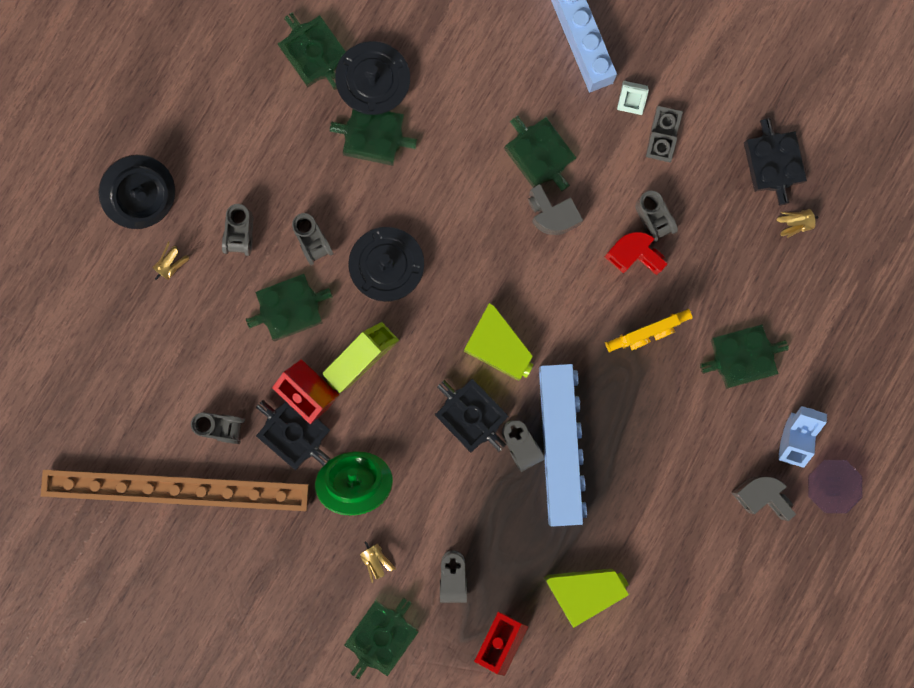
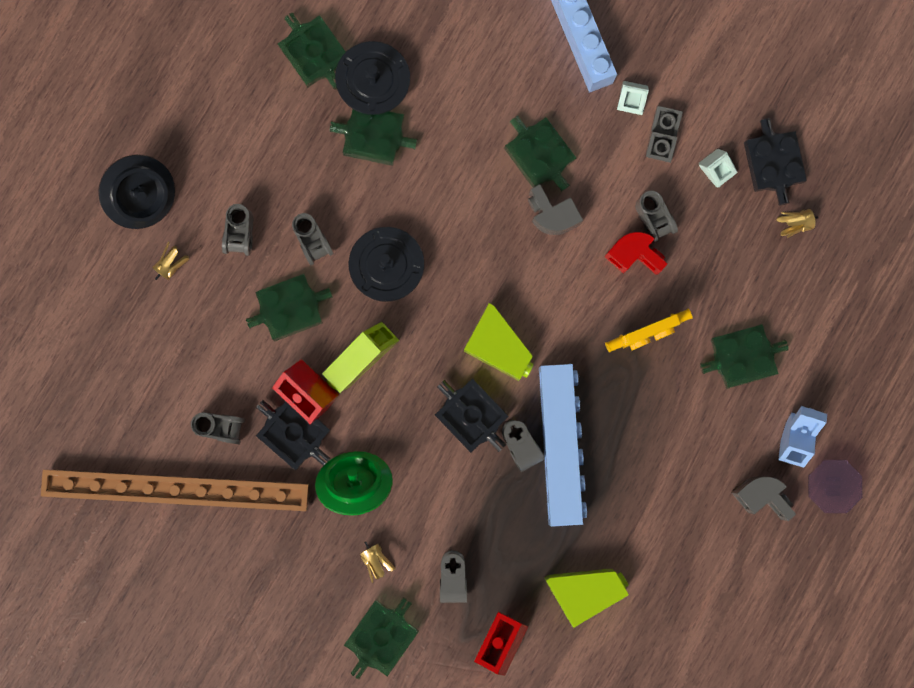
(718, 167): none -> light aqua slope

